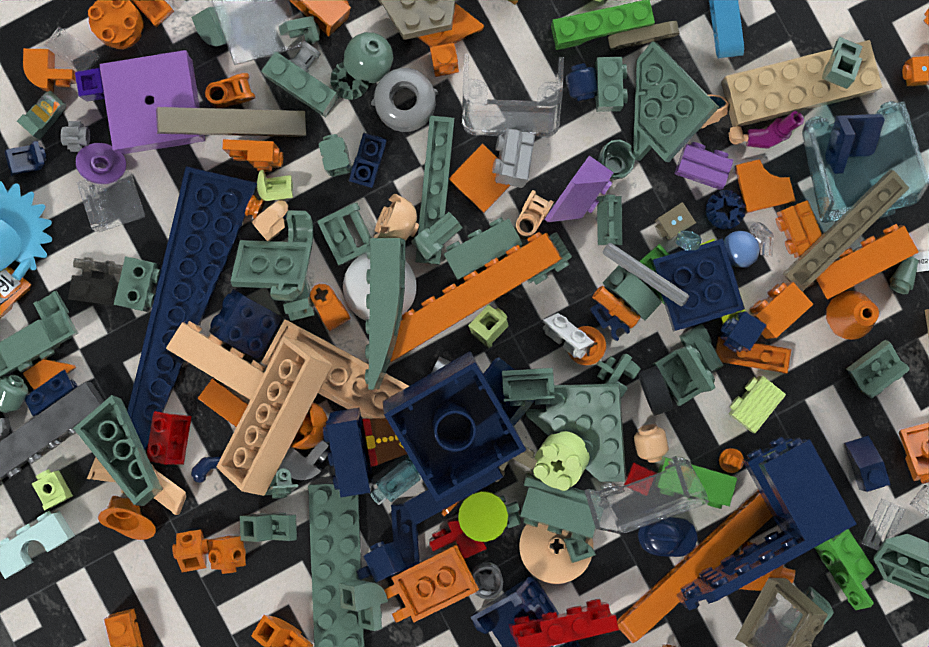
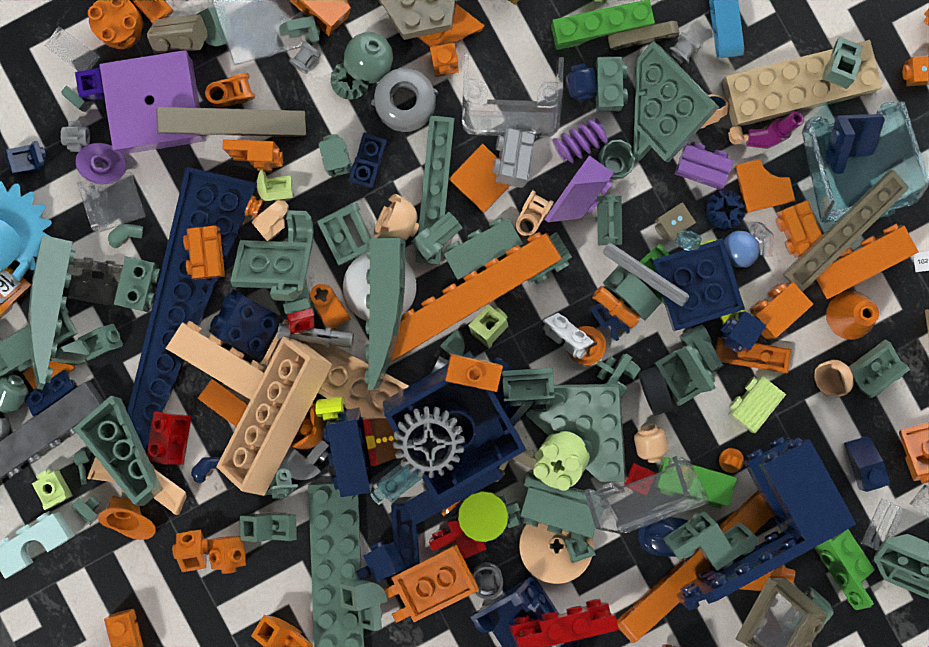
(41, 71): orange brick -> none
(42, 115): sand green leg -> none
(46, 301): none -> sand green slope
(71, 353): none -> sand green slope
(74, 98): none -> sand green tile
(81, 457): none -> sand green hand
(86, 510): none -> sand green tile
(101, 341): none -> sand green bracket
(122, 232): none -> sand green arm
(177, 34): none -> dark tan brick
(204, 252): none -> orange brick
(300, 84): sand green brick -> none
(300, 321): none -> red tile
(330, 407): none -> neon yellow slope
(345, 339): none -> light grey pin
(416, 442): none -> light grey gear
(454, 344): none -> sand green tile
(473, 372): none -> orange plate
(580, 140): none -> medium lavender piece
(683, 49): none -> light grey brick
(714, 545): none -> sand green bracket
(834, 378): none -> light nougat hair
(904, 276): sand green cone -> none

